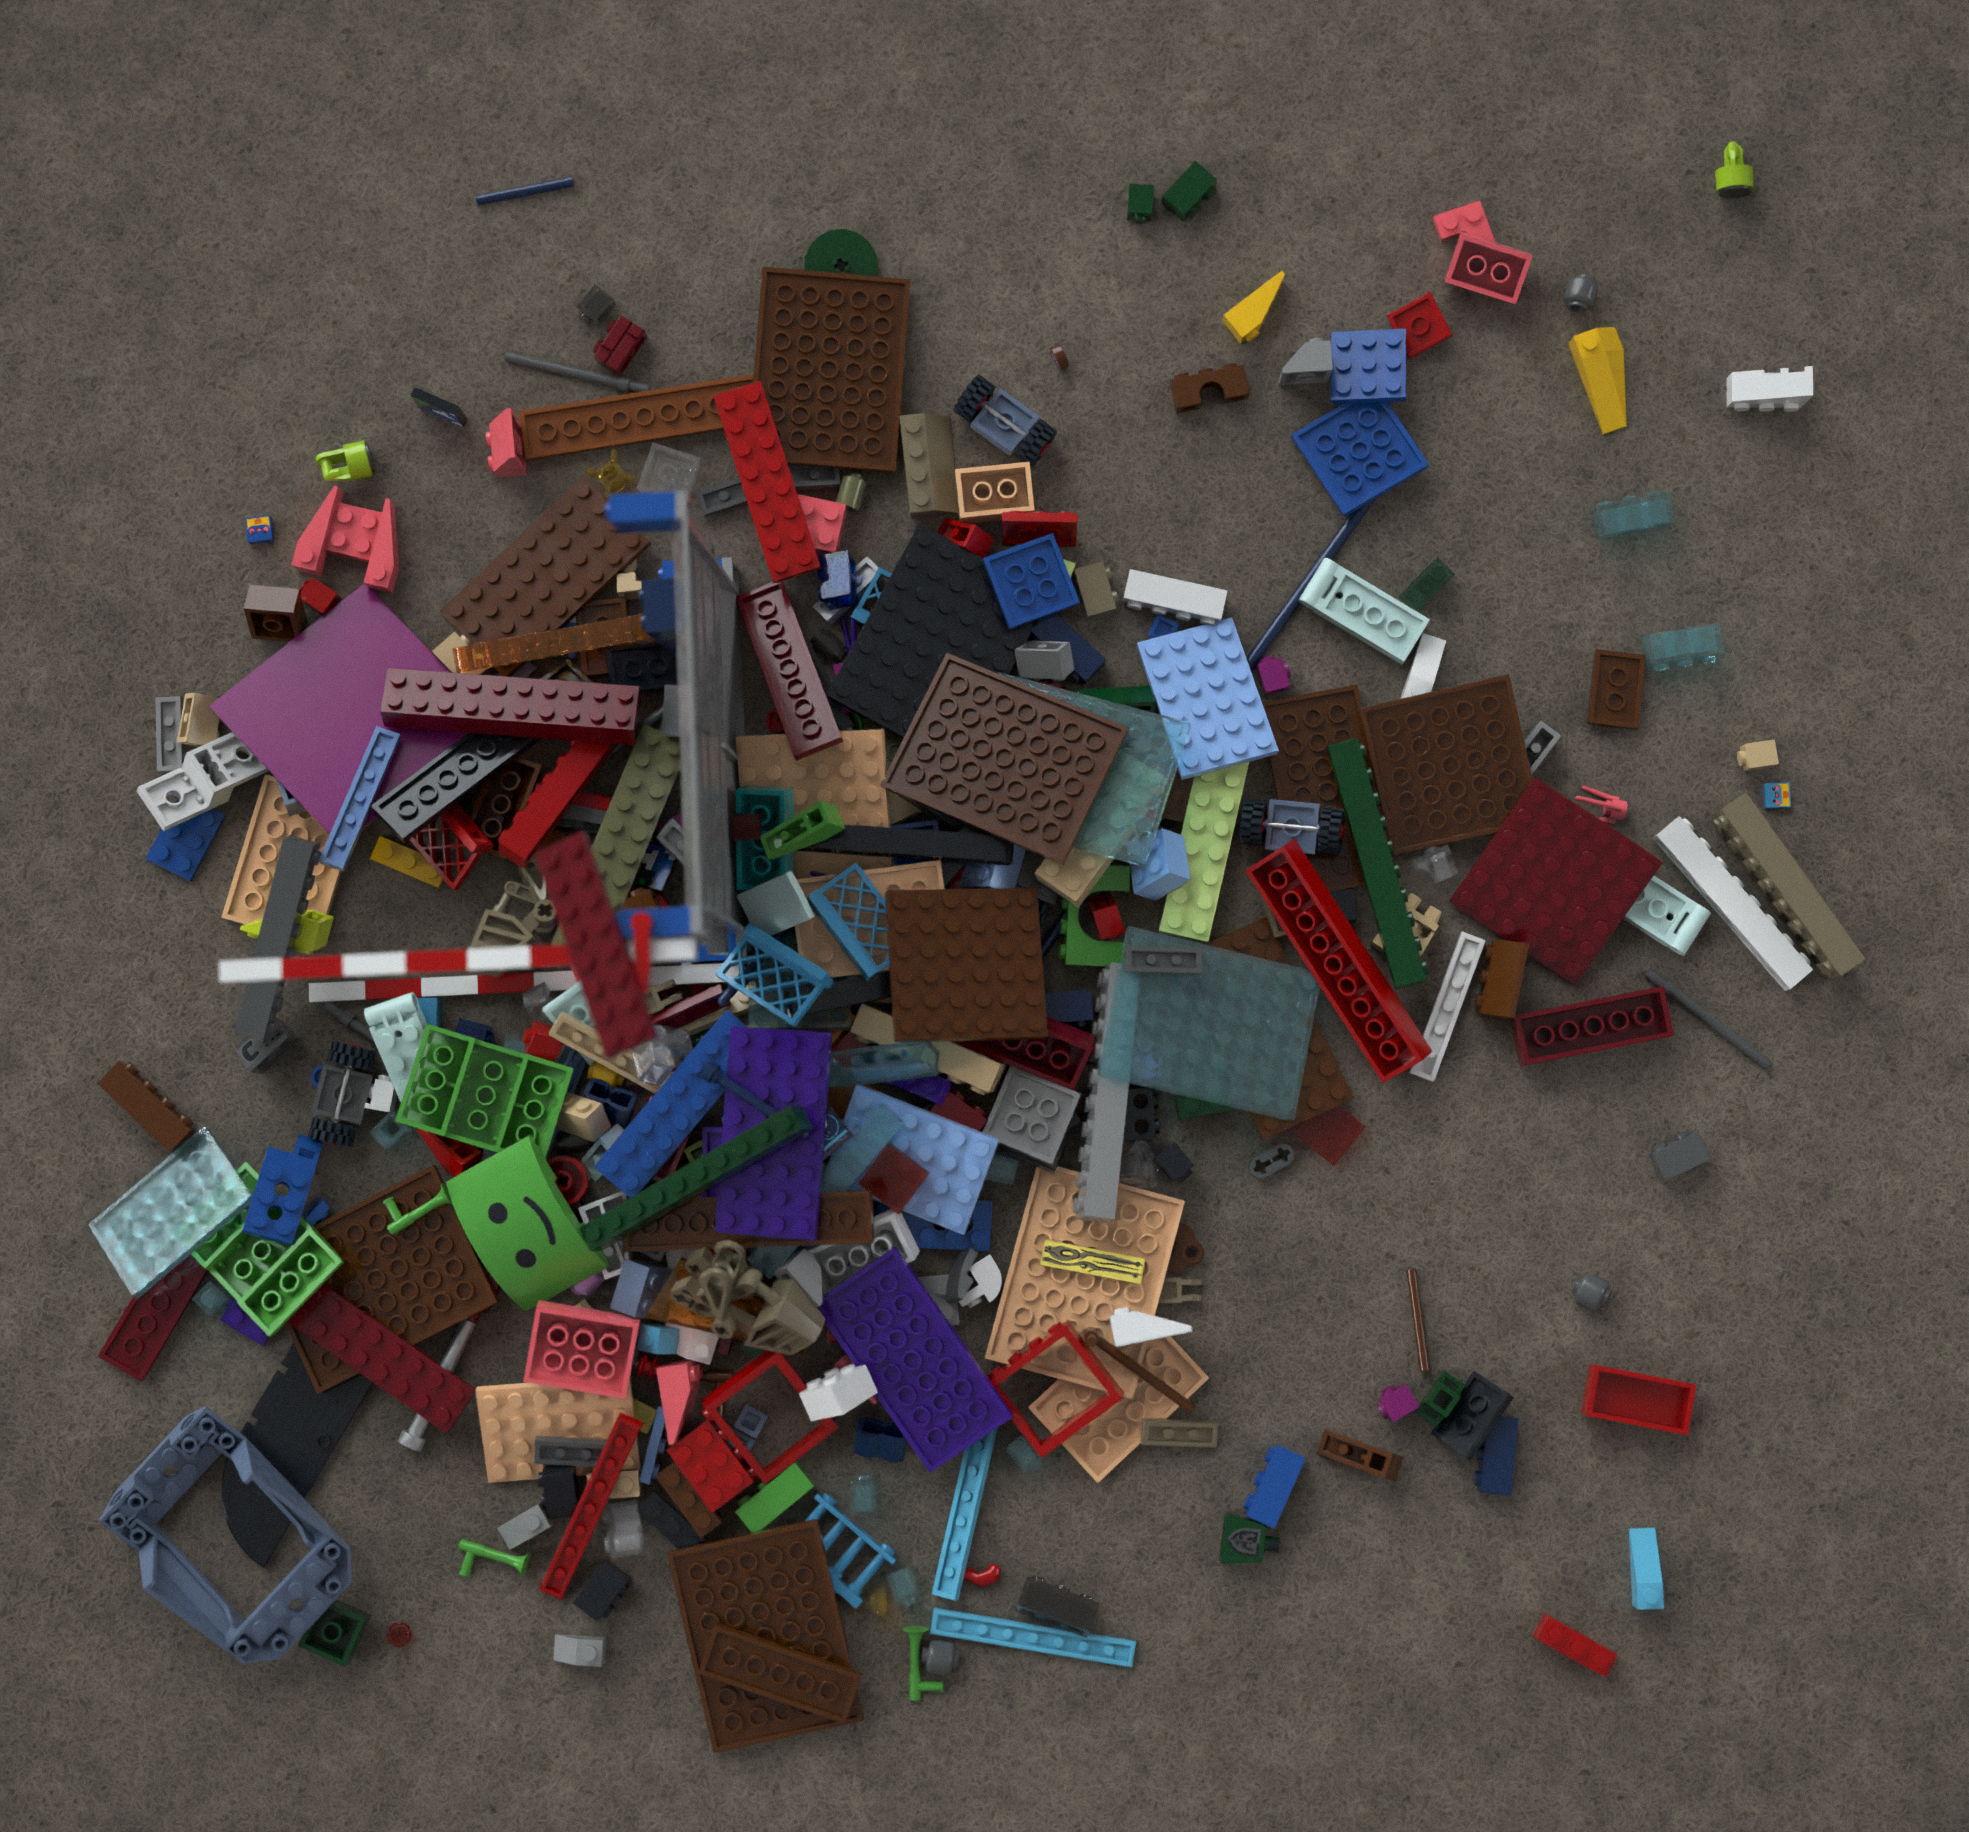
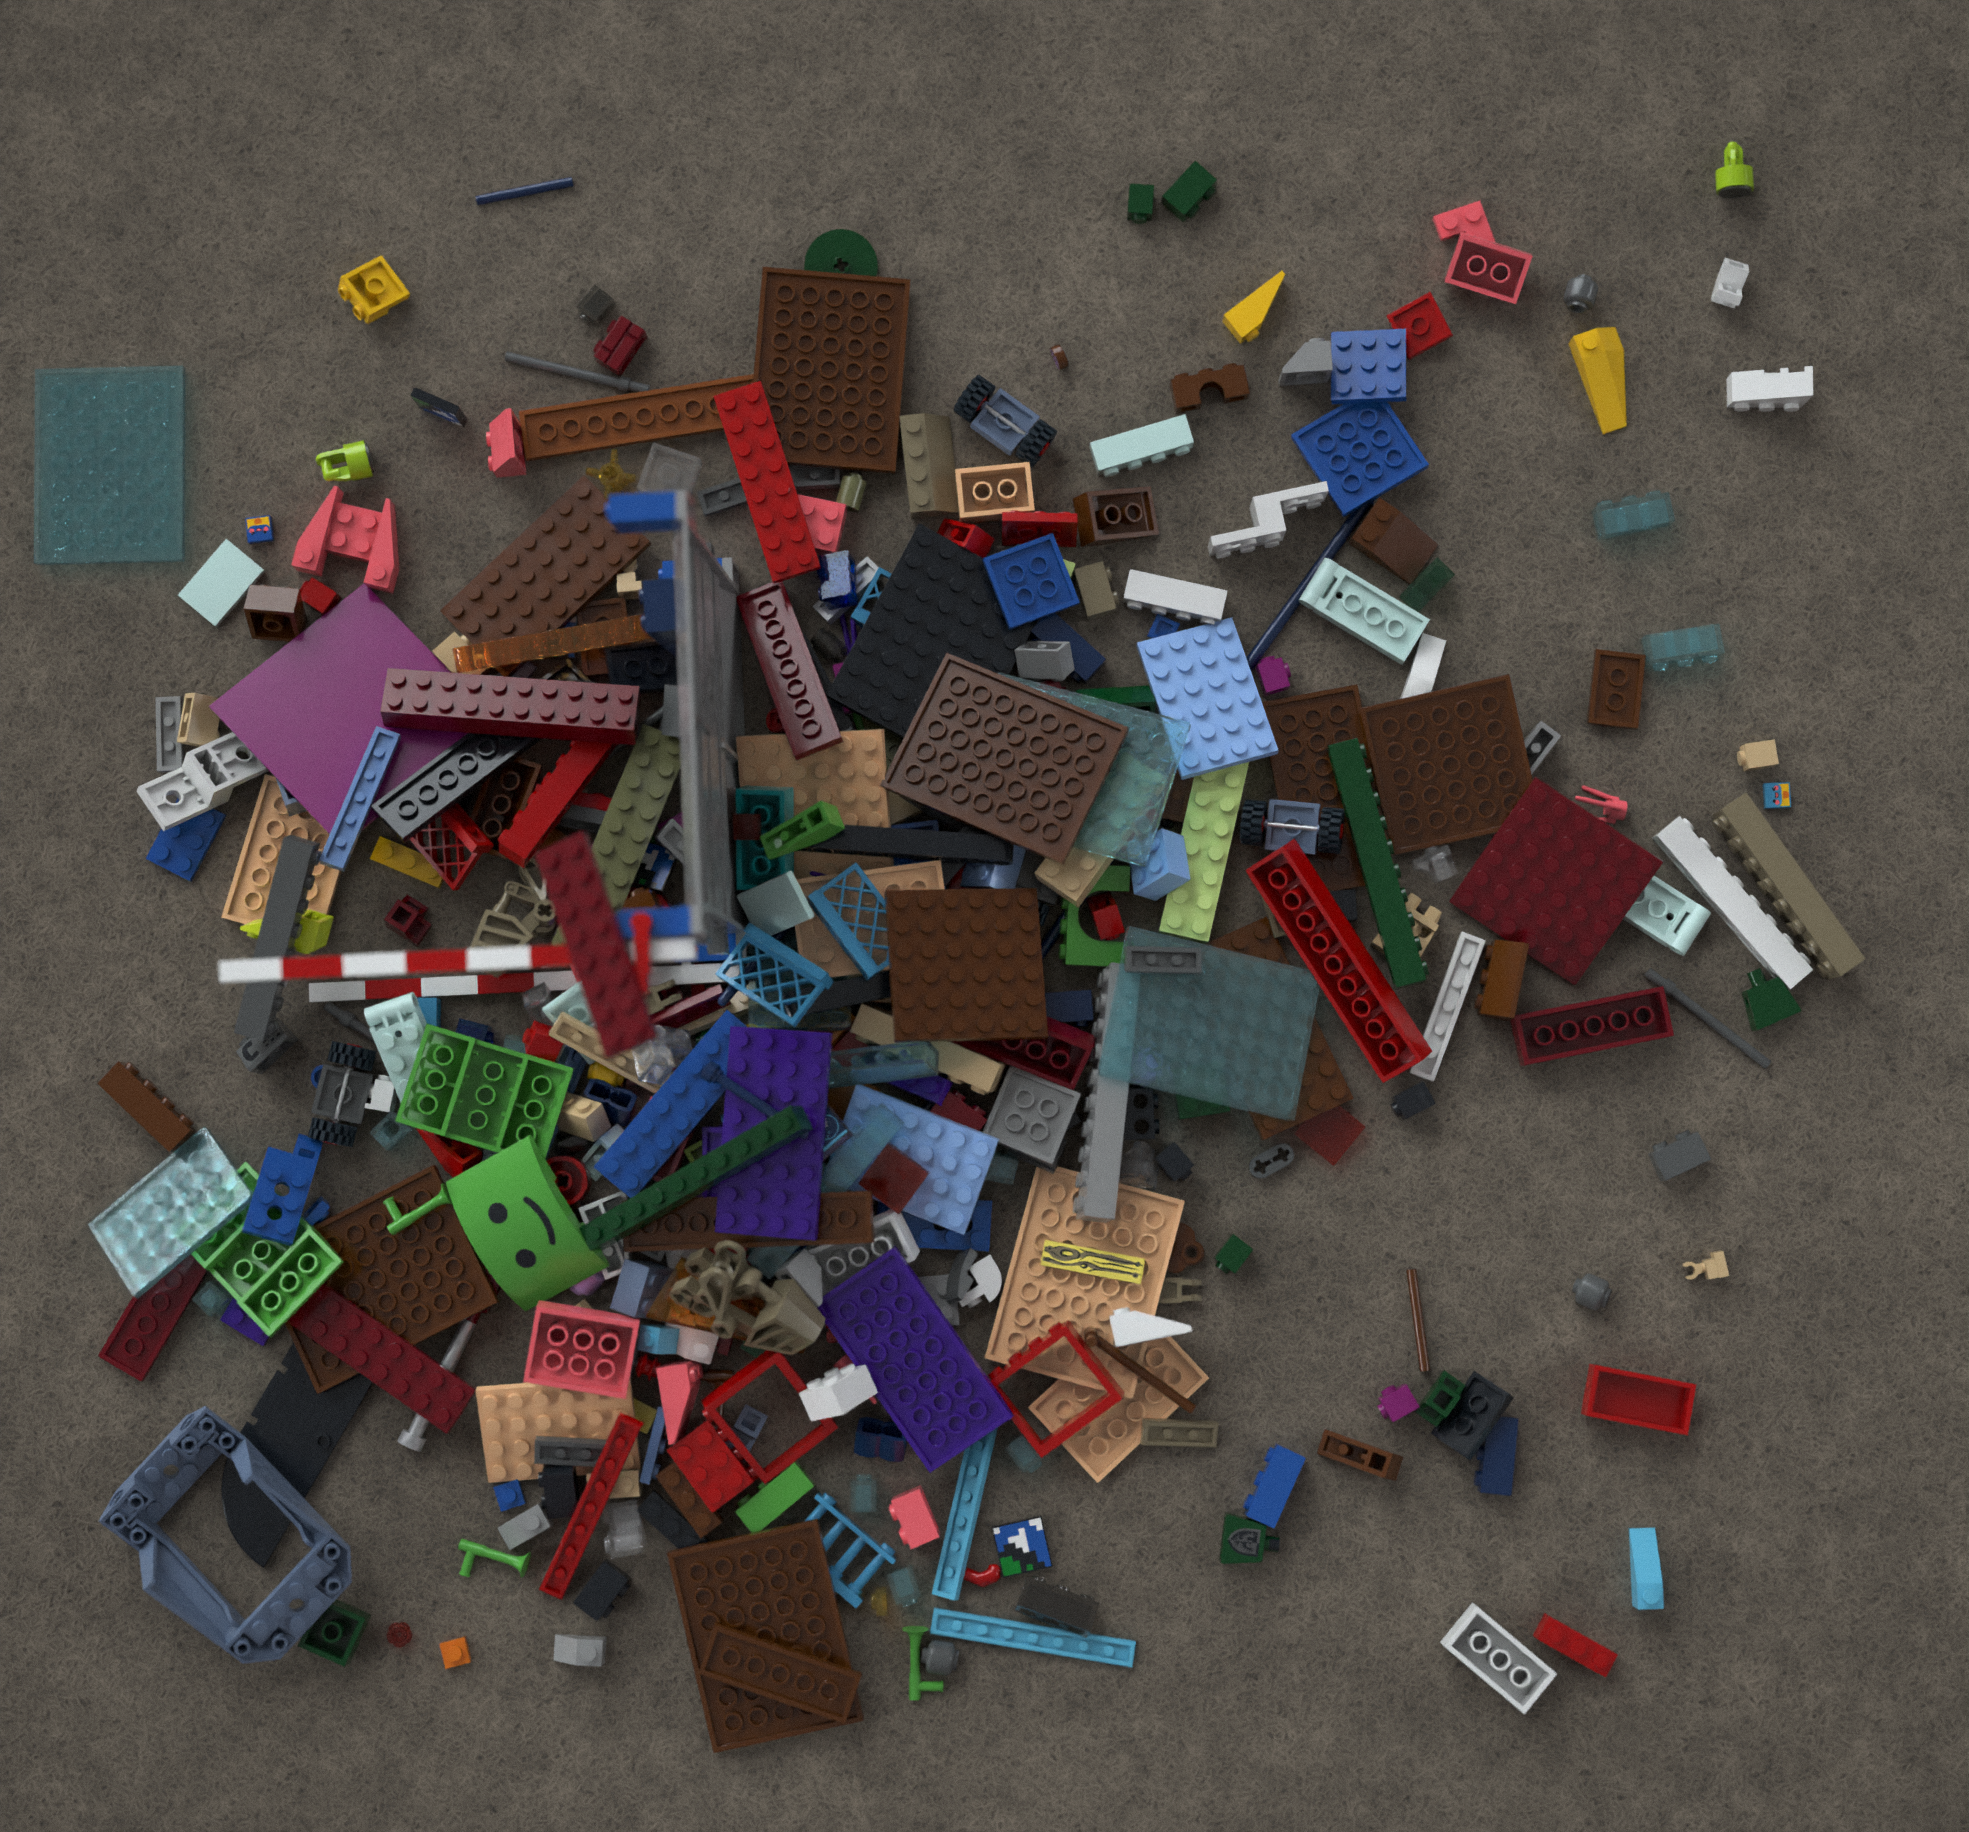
(109, 465): none -> clear light blue plate
(221, 583): none -> light aqua tile
(372, 289): none -> yellow plate
(407, 920): none -> dark red brick
(455, 1652): none -> orange plate
(509, 1495): none -> blue plate
(915, 1517): none -> coral brick
(1022, 1546): none -> tile
(1115, 515): none -> reddish brown slope
(1142, 445): none -> light aqua brick
(1232, 1254): none -> dark green brick
(1268, 519): none -> white bracket
(1393, 541): none -> reddish brown slope
(1412, 1101): none -> black slope
(1498, 1658): none -> white brick
(1713, 1267): none -> tan piece
(1730, 283): none -> white brick
(1767, 1001): none -> dark green torso

